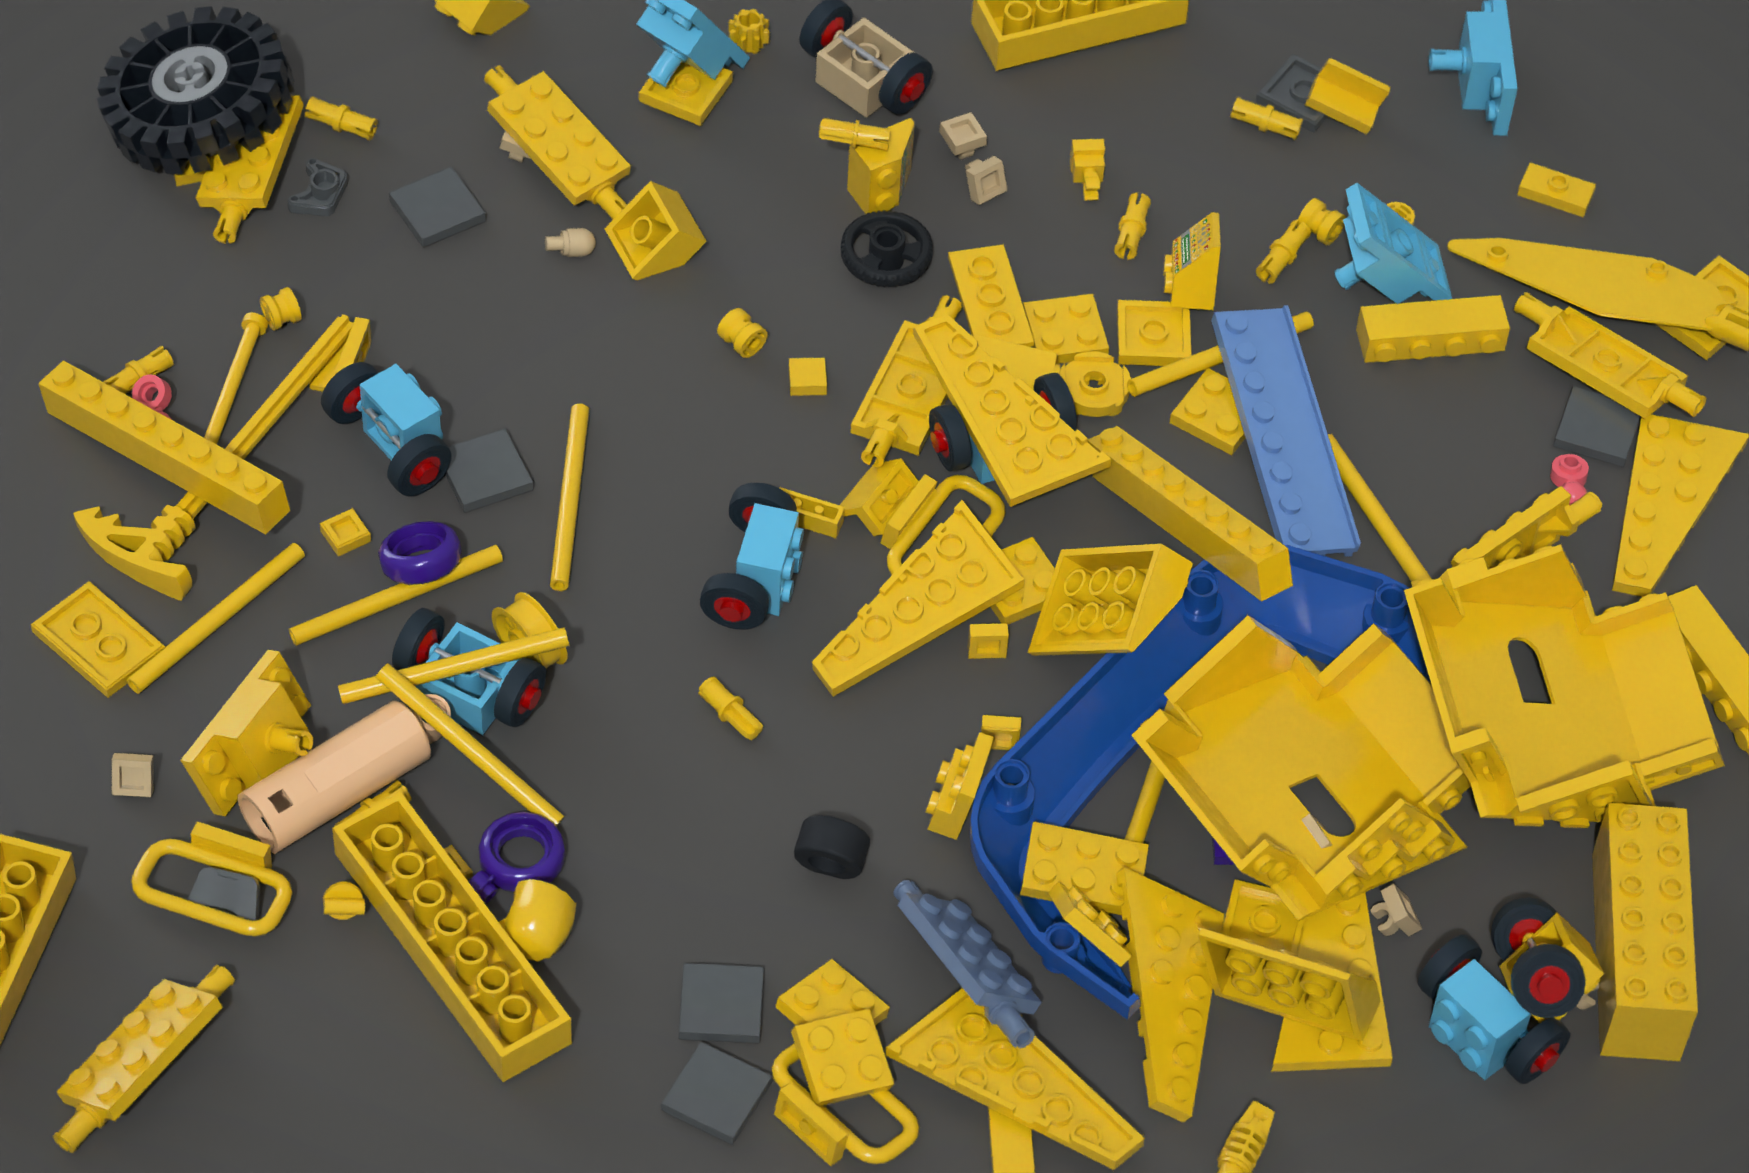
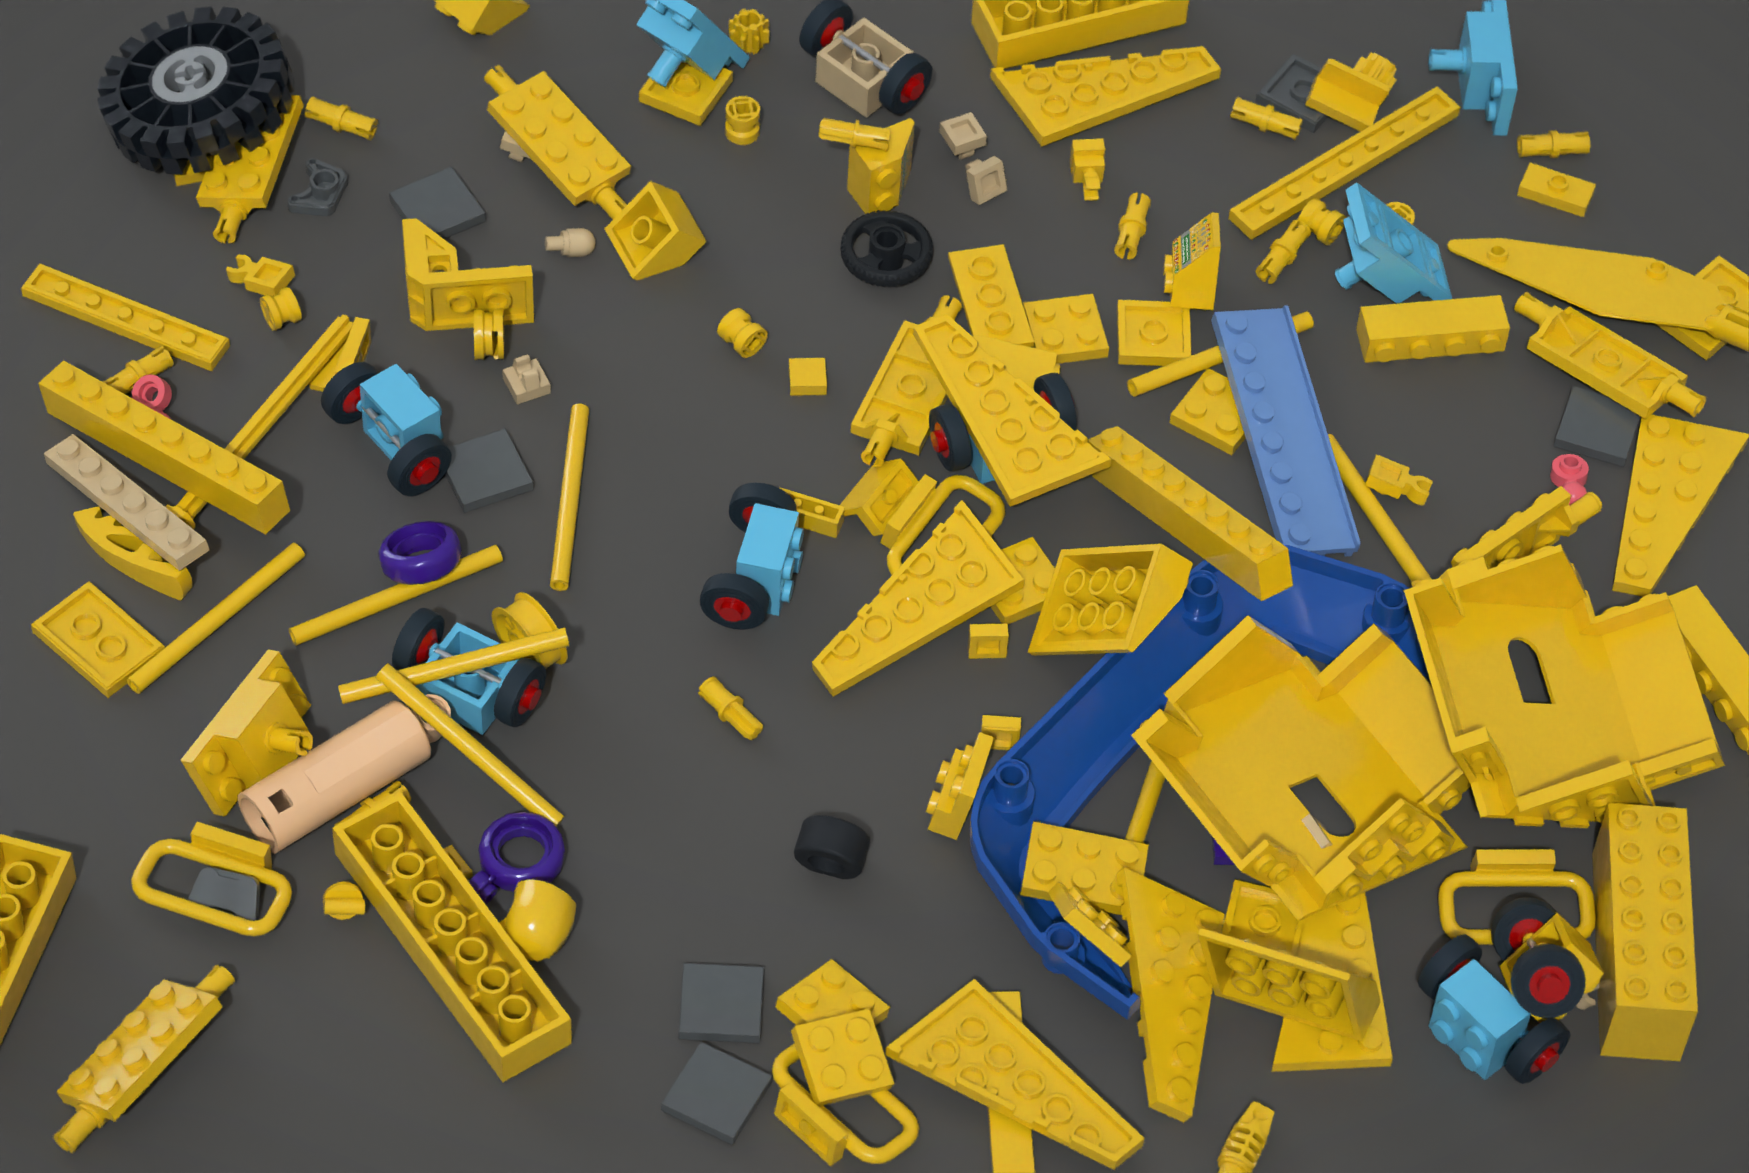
(125, 317): none -> yellow tile
(126, 502): none -> tan plate
(132, 775): tan tile -> none
(253, 326): yellow bar -> none
(263, 277): none -> yellow plate
(345, 532): yellow tile -> none
(450, 297): none -> yellow bracket
(484, 334): none -> yellow wheel
(526, 379): none -> tan tile
(742, 120): none -> yellow wheel
(972, 960): sand blue plate -> none
(1095, 90): none -> yellow wing
(1100, 401): yellow plate -> none
(1344, 162): none -> yellow plate
(1377, 68): none -> yellow gear
(1393, 480): none -> yellow plate
(1399, 910): tan tile -> none
(1512, 869): none -> yellow bar
(1553, 144): none -> yellow pin

